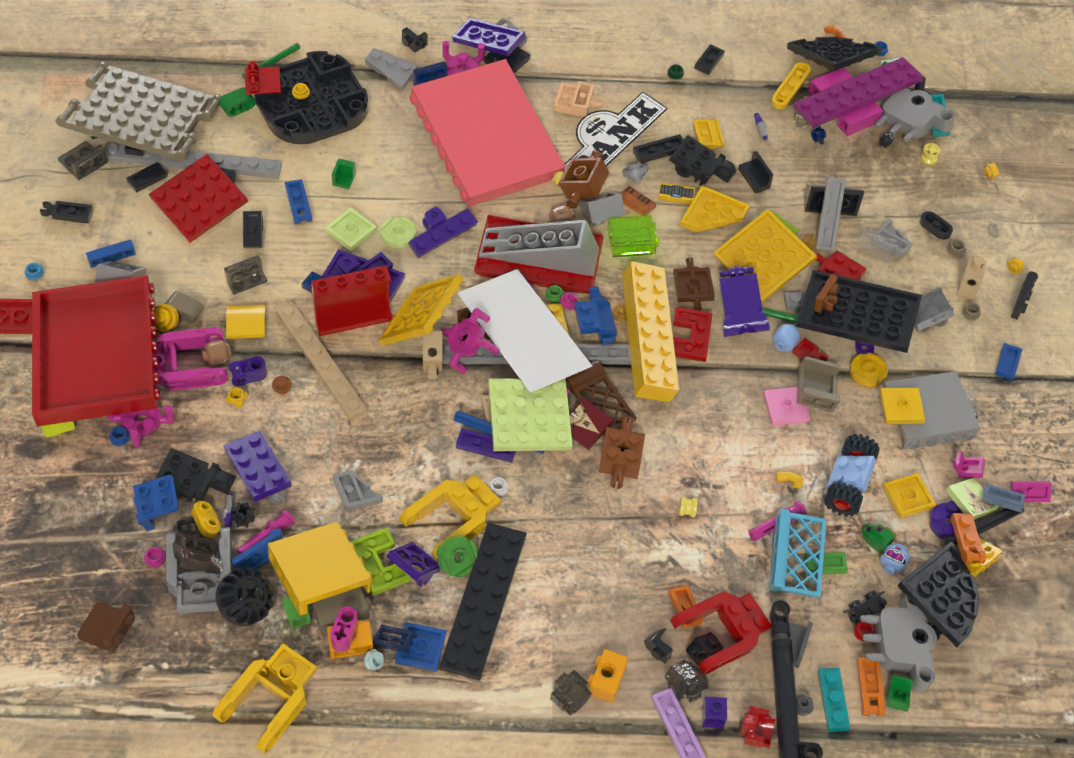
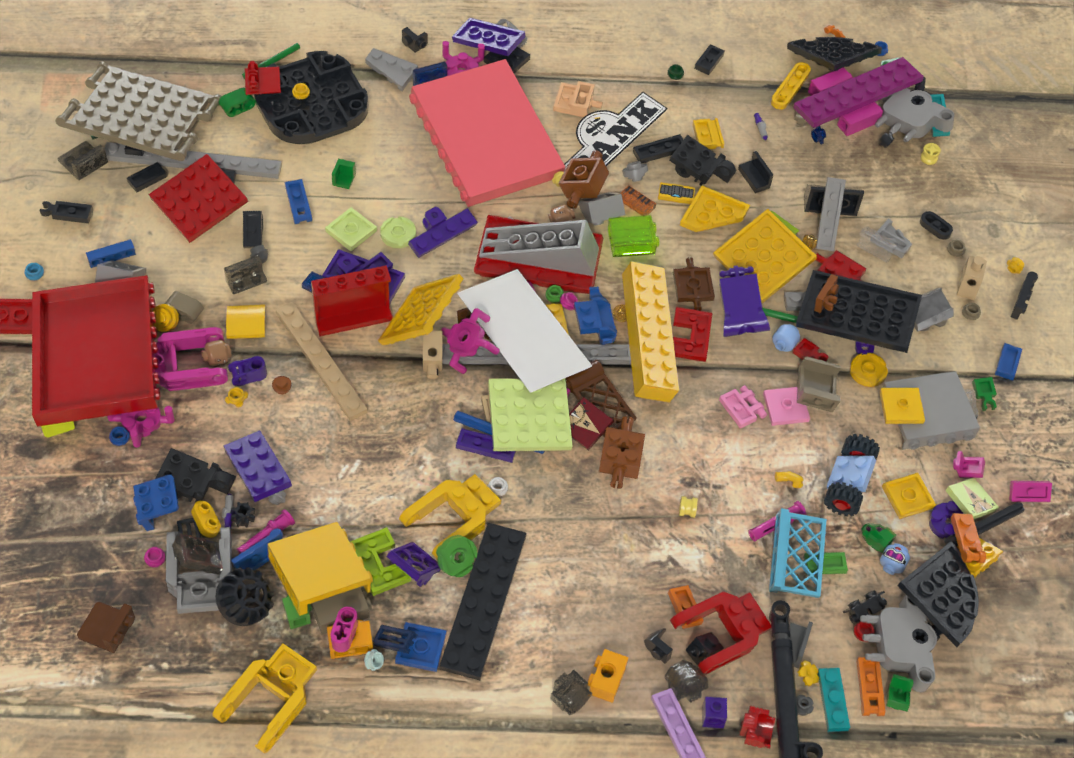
(261, 251): none -> dark grey plate
(354, 491): light grey wing -> none
(738, 408): none -> bright pink plate
(809, 673): none -> yellow plant
(985, 390): none -> green plate
(991, 170): yellow plate -> none
(1003, 498): sand blue plate -> none

